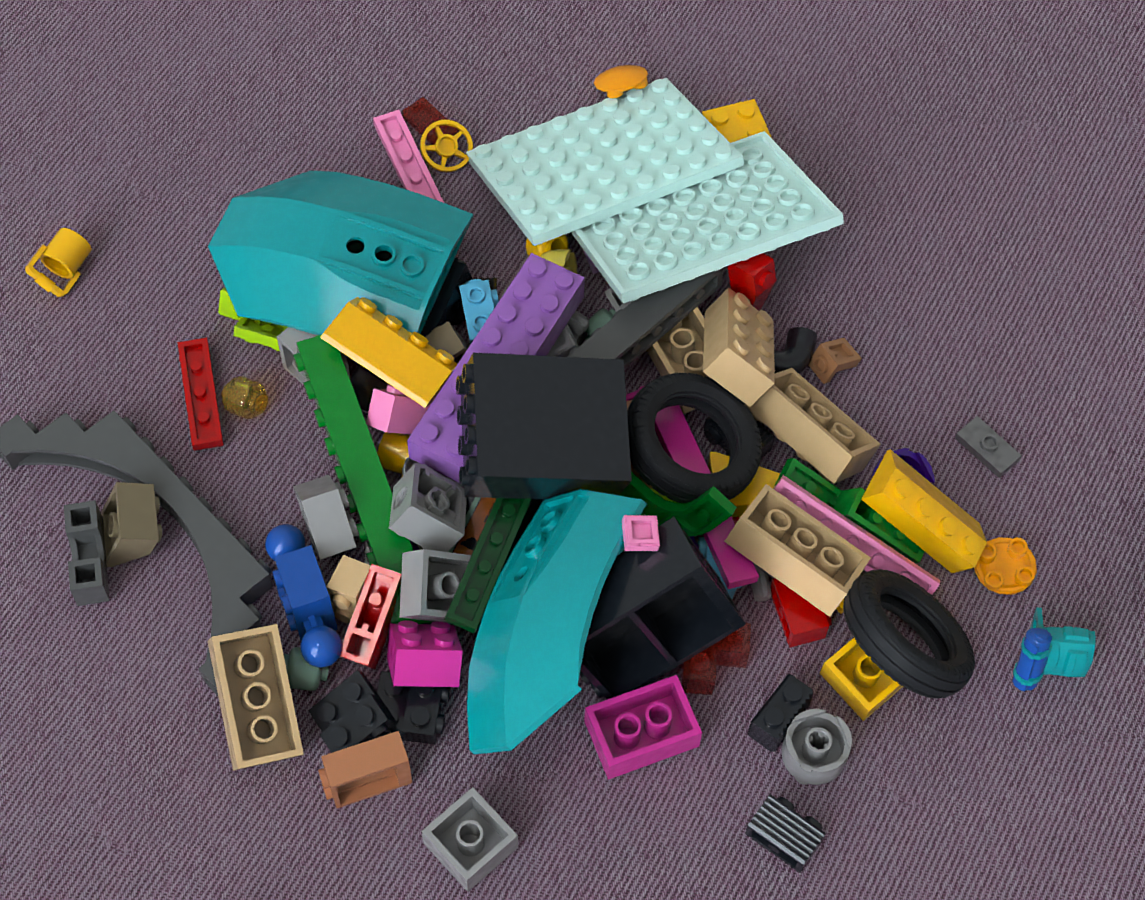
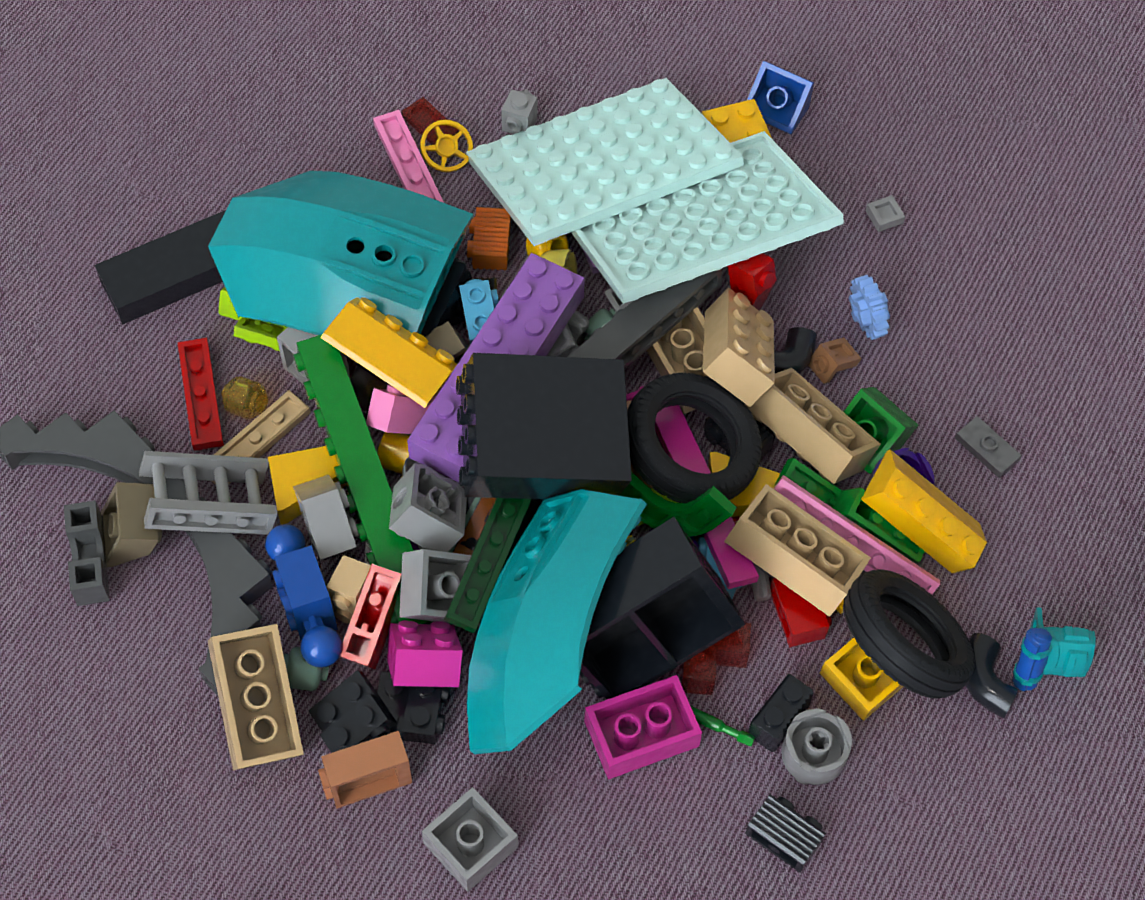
(62, 257): yellow piece -> none
(161, 270): none -> black brick
(207, 515): none -> light grey fence
(267, 428): none -> tan tile
(294, 469): none -> yellow slope
(490, 239): none -> orange brick
(519, 111): none -> light grey brick
(620, 79): light orange dish -> none
(640, 533): bright pink tile -> none
(719, 726): none -> green piece
(781, 96): none -> blue slope
(869, 307): none -> light blue gear
(881, 420): none -> green slope
(885, 213): none -> light grey plate
(984, 683): none -> black cylinder
(1006, 566): light orange dish -> none

